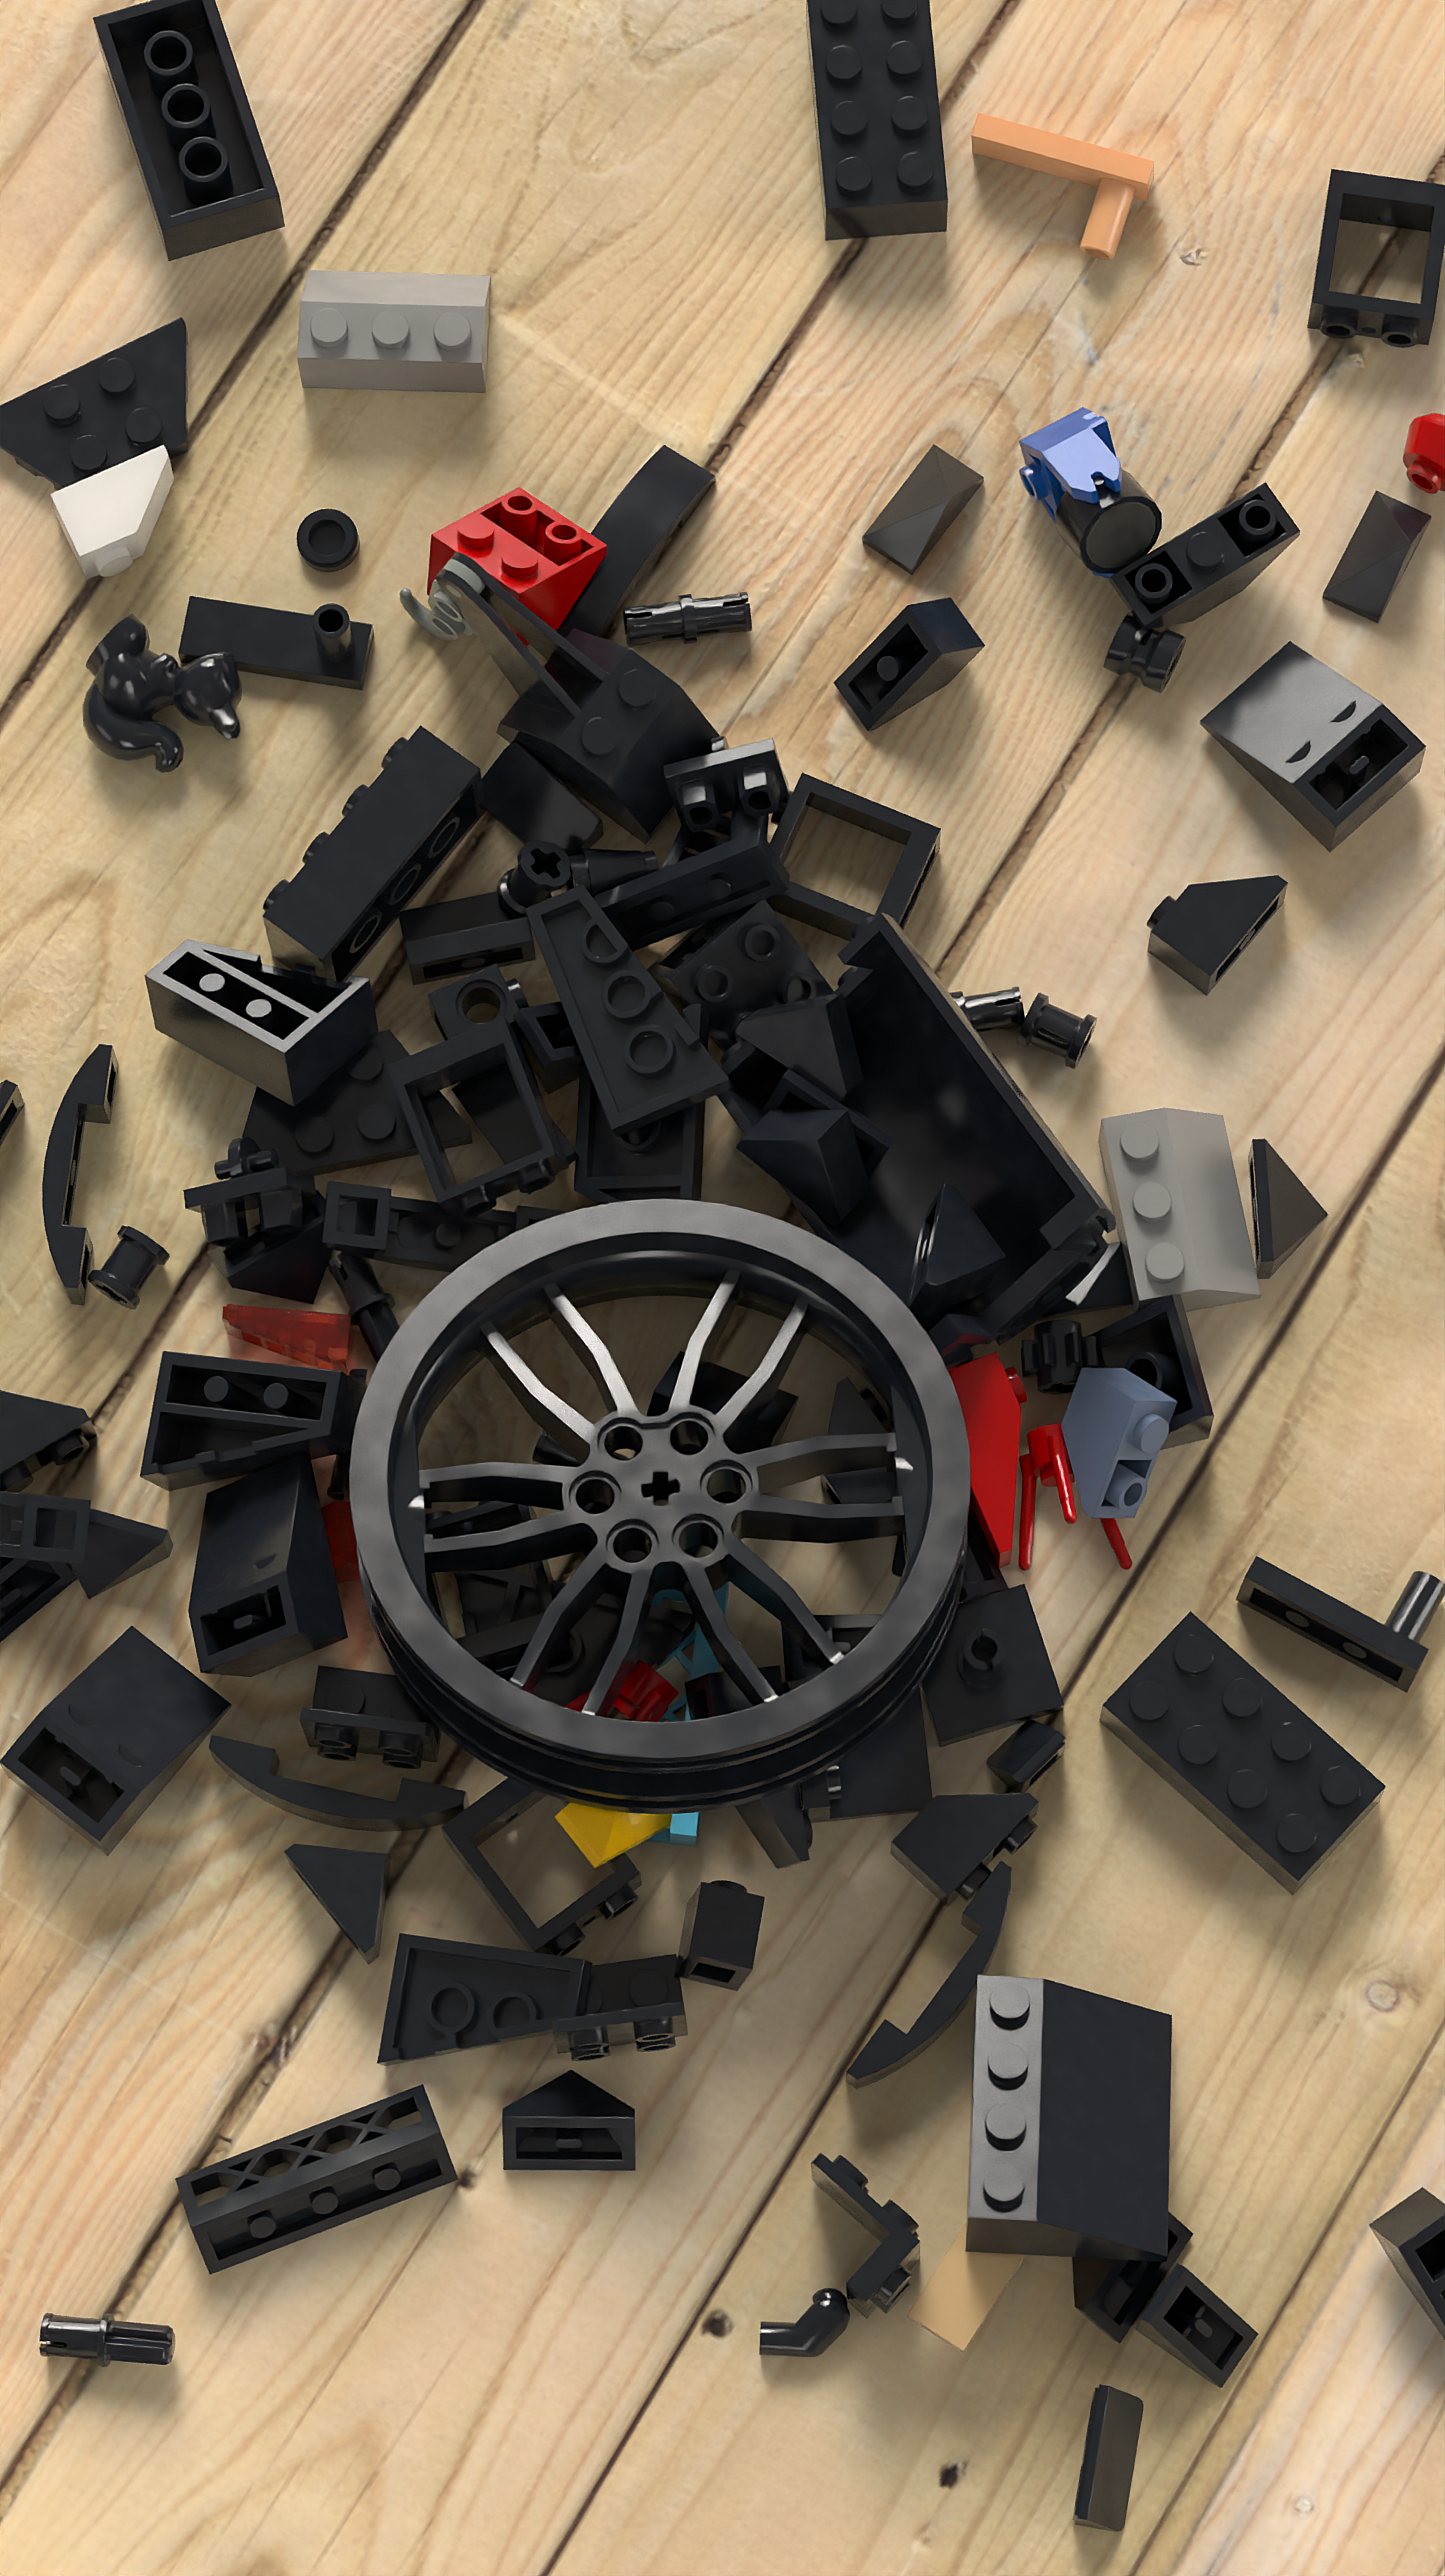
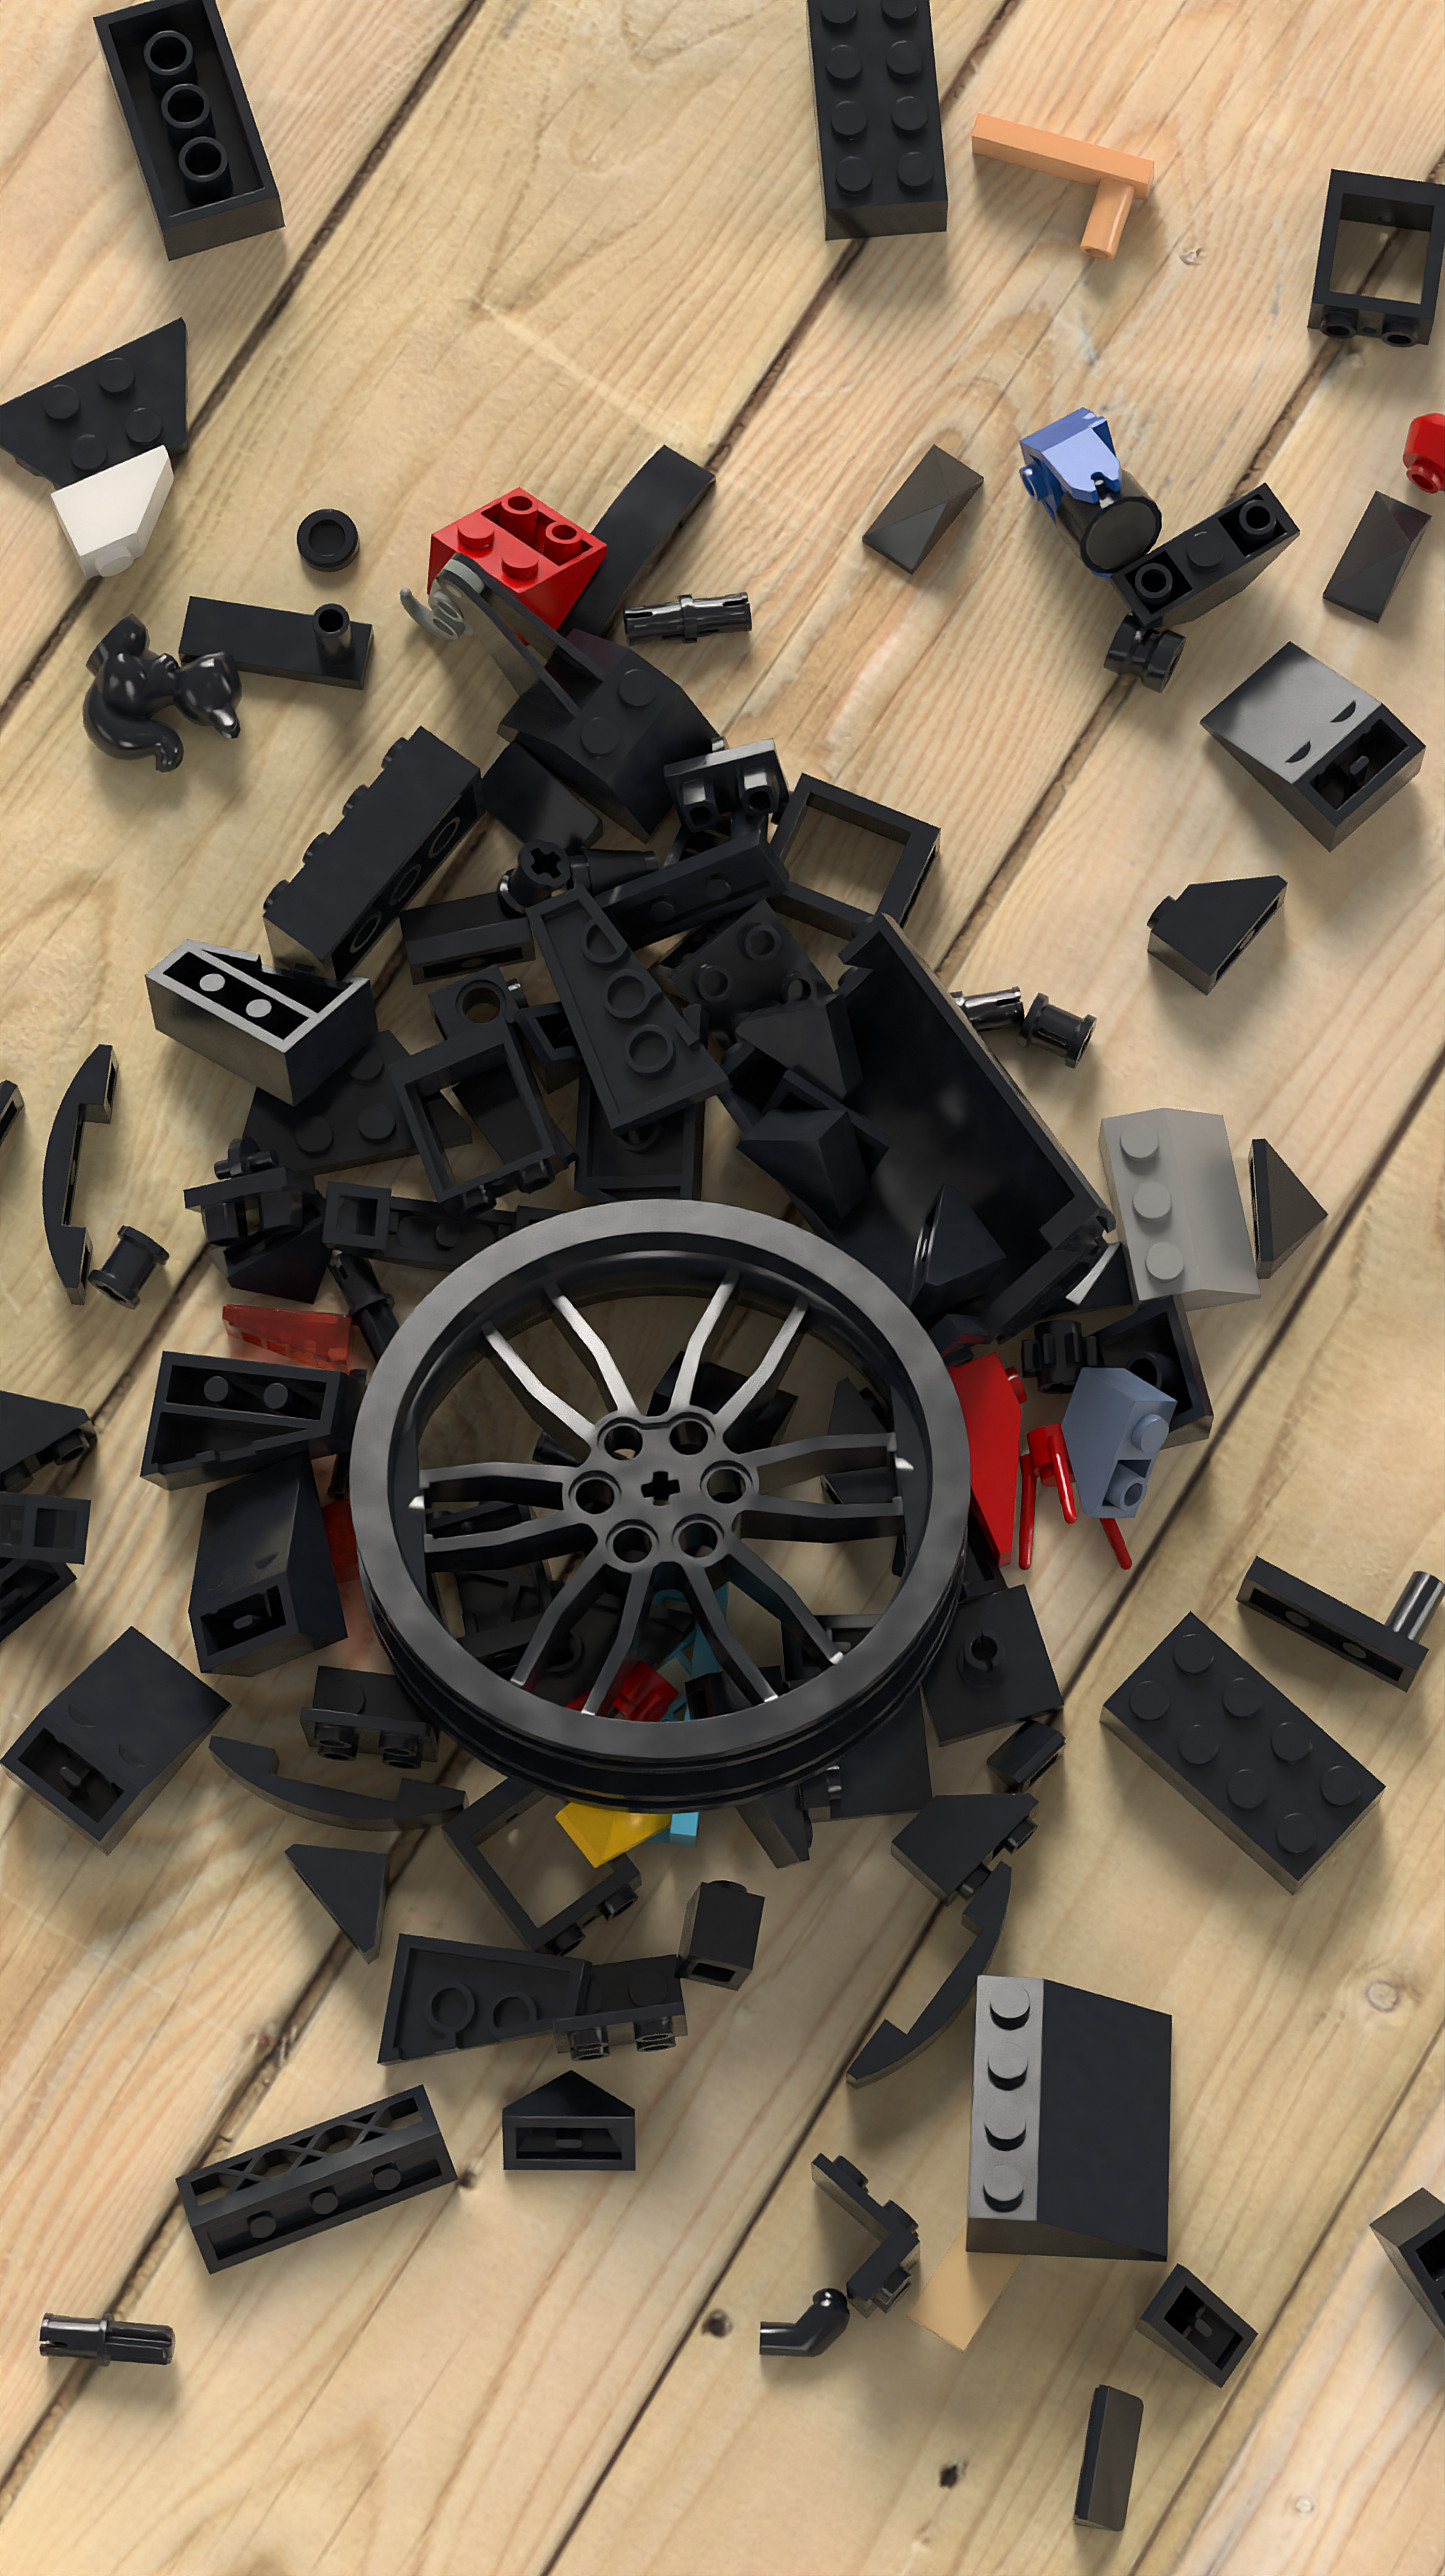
(118, 1551): black slope -> none
(394, 331): light grey slope -> none
(909, 661): black slope -> none
(1117, 2290): black slope -> none

